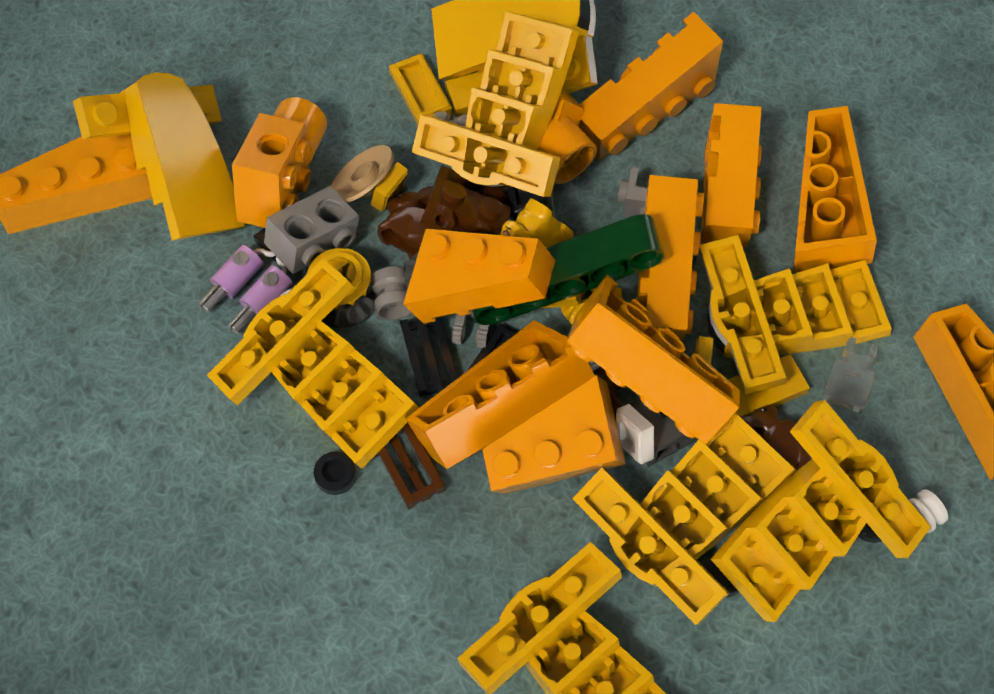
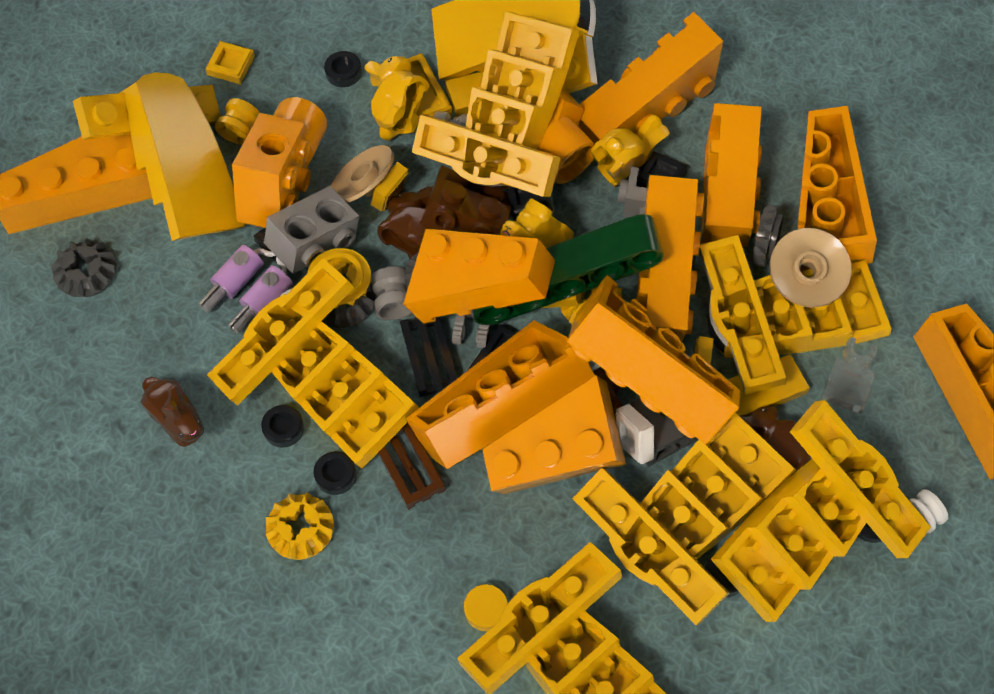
(100, 264): none -> dark grey gear
(172, 409): none -> reddish brown animal
(230, 62): none -> yellow tile
(237, 121): none -> yellow wheel
(282, 426): none -> black tile
(309, 540): none -> yellow gear
(343, 69): none -> black tile
(397, 96): none -> yellow animal
(484, 606): none -> yellow tile
(623, 149): none -> yellow animal
(661, 166): none -> black tile
(767, 235): none -> dark grey gear
(817, 251): none -> tan dish

